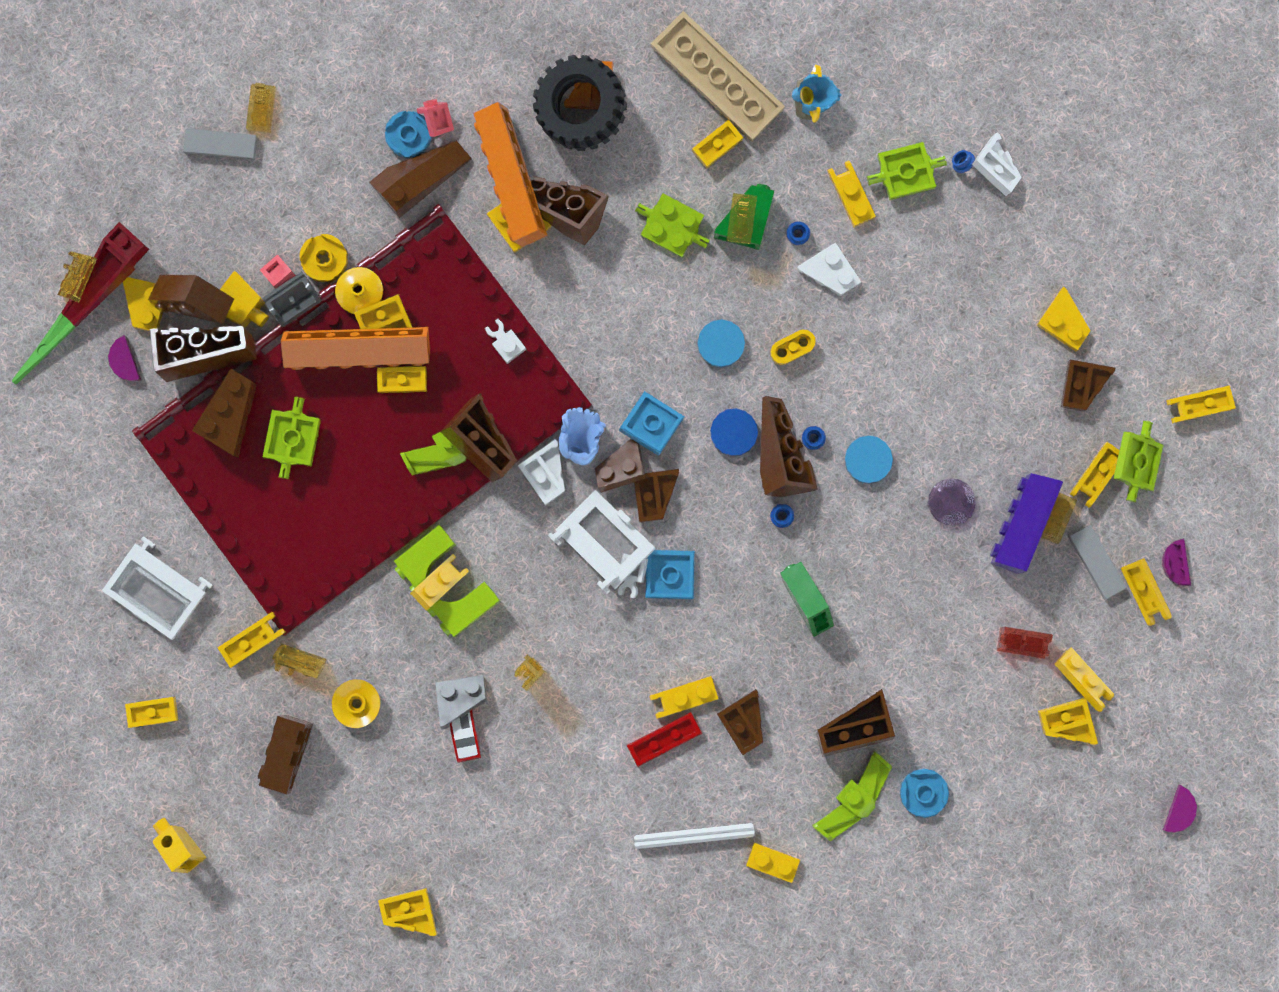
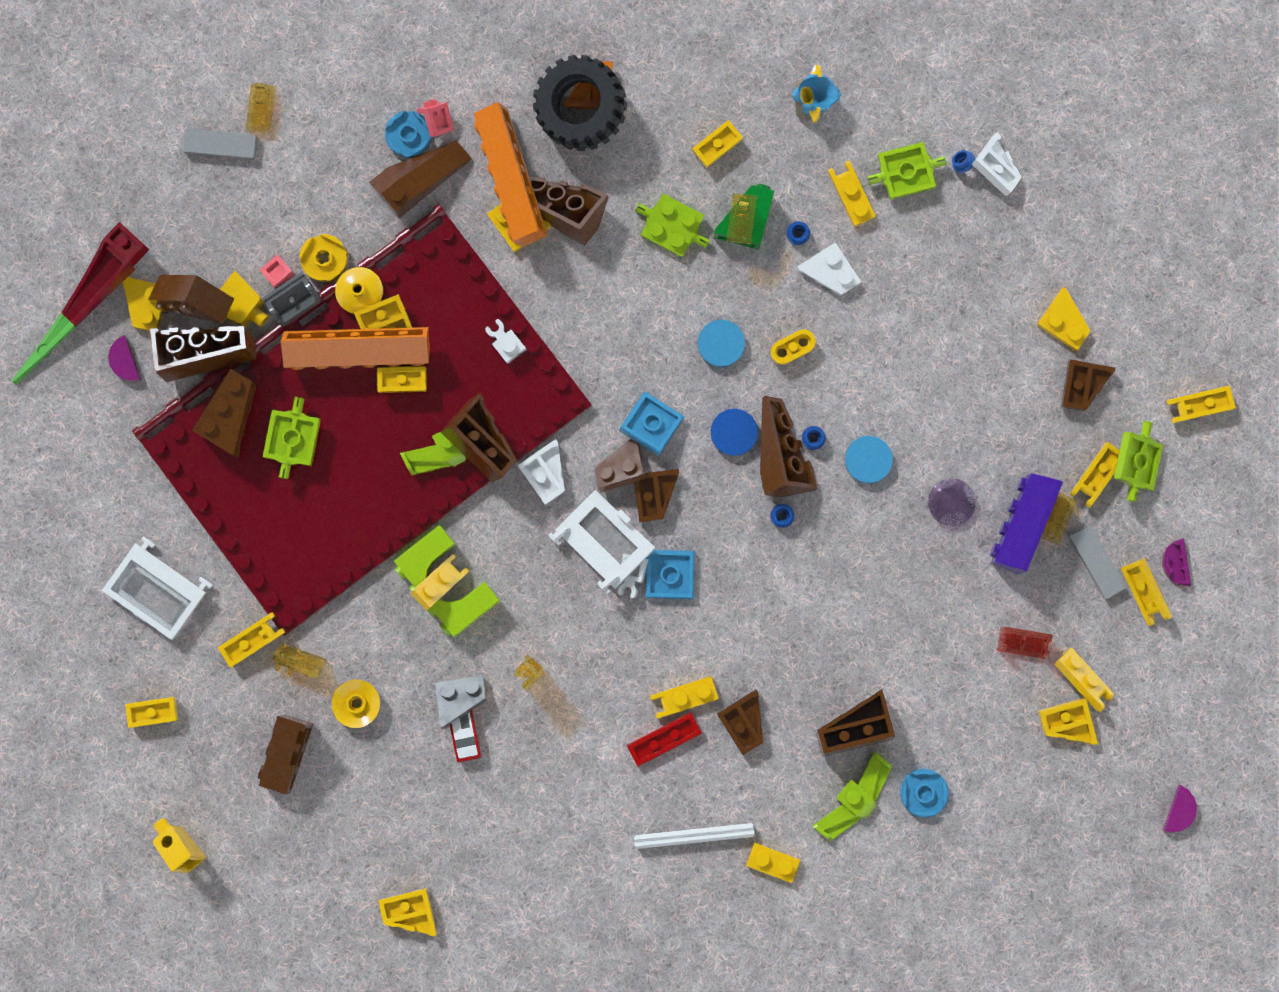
(77, 276): clear yellow plate -> none
(580, 435): light blue hair -> none
(717, 76): tan plate -> none
(807, 598): slope -> none

